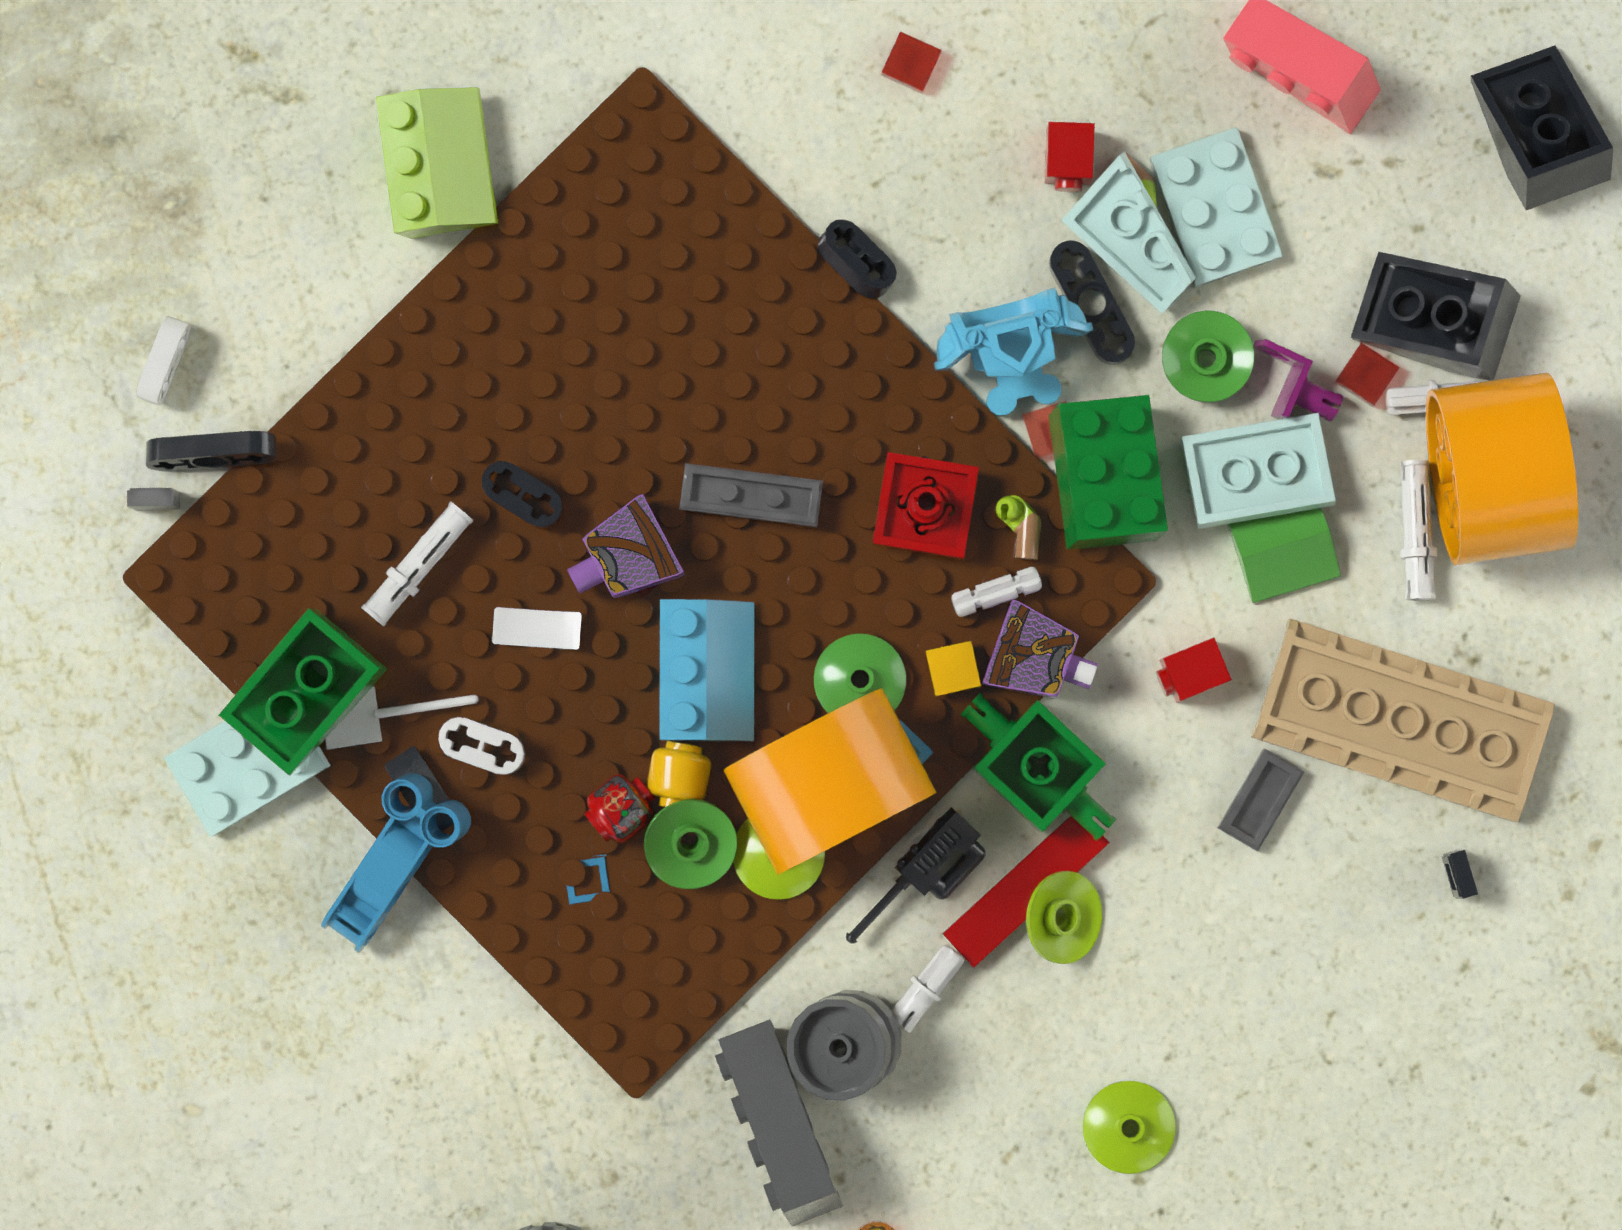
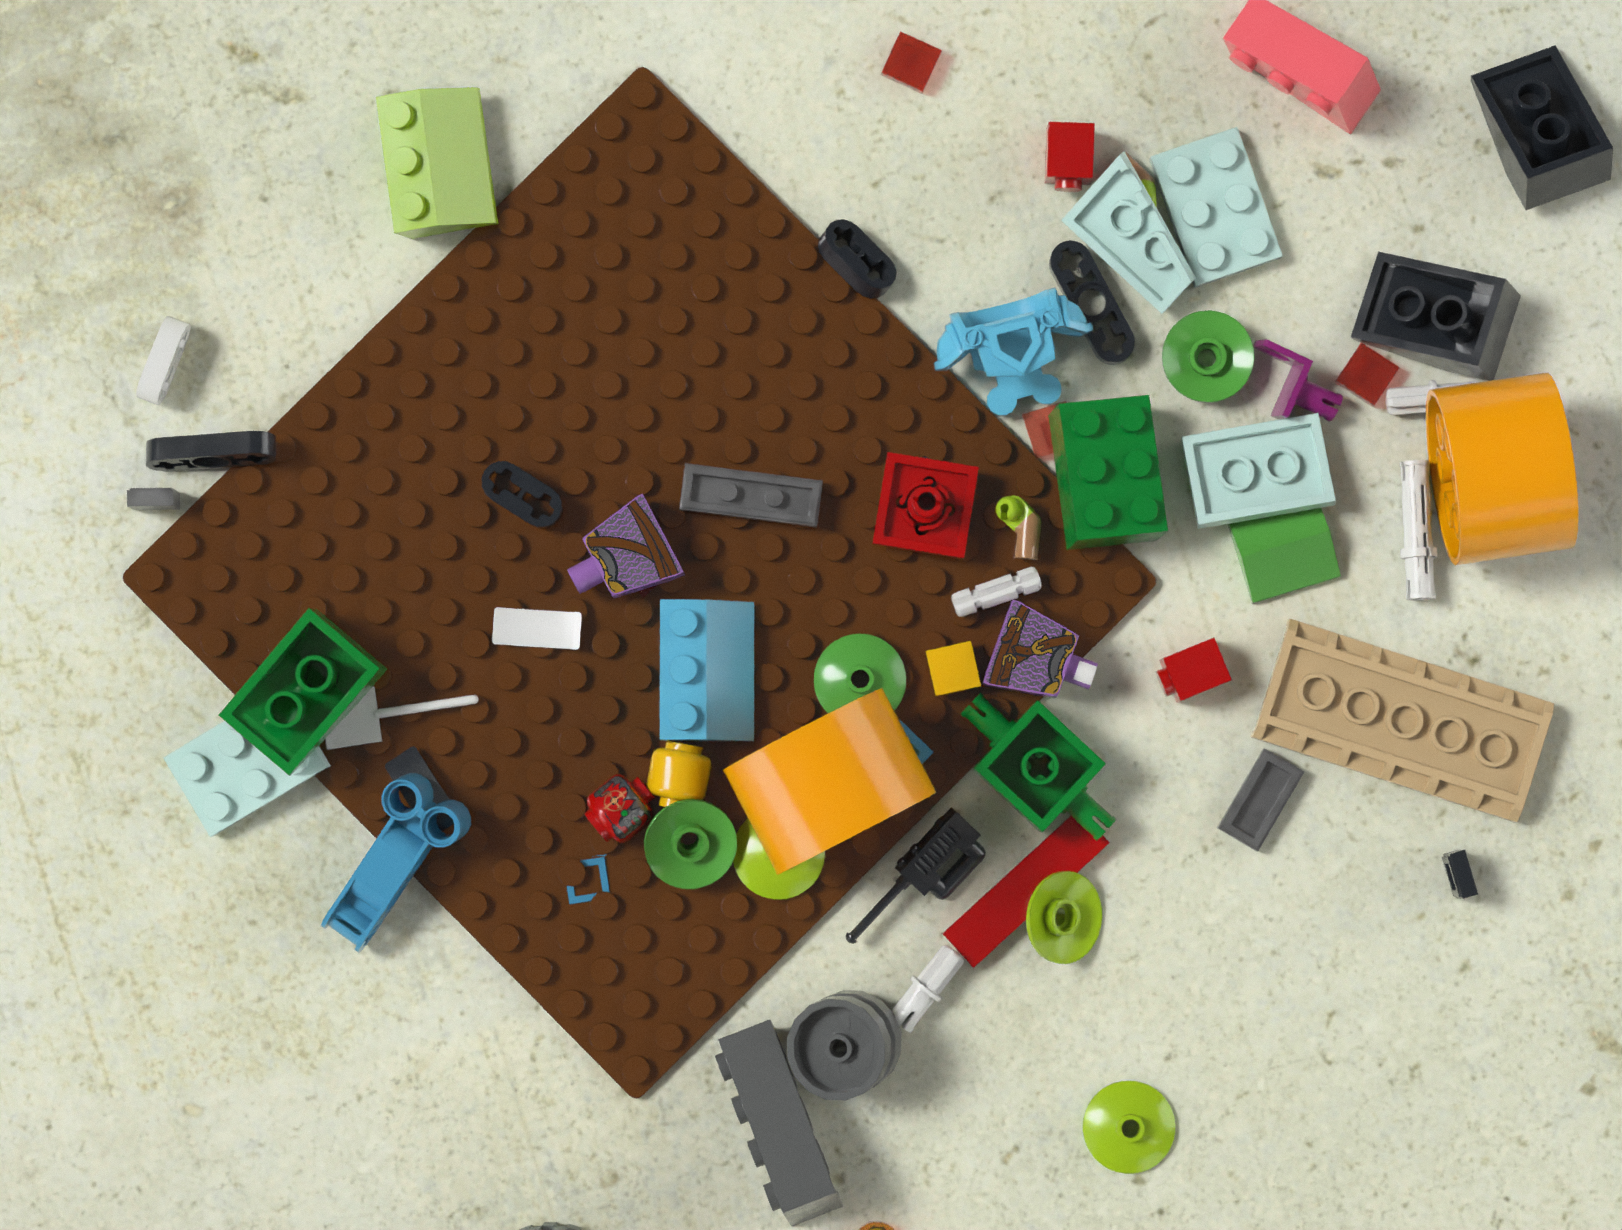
(417, 564): white pin -> none
(477, 756): white beam -> none

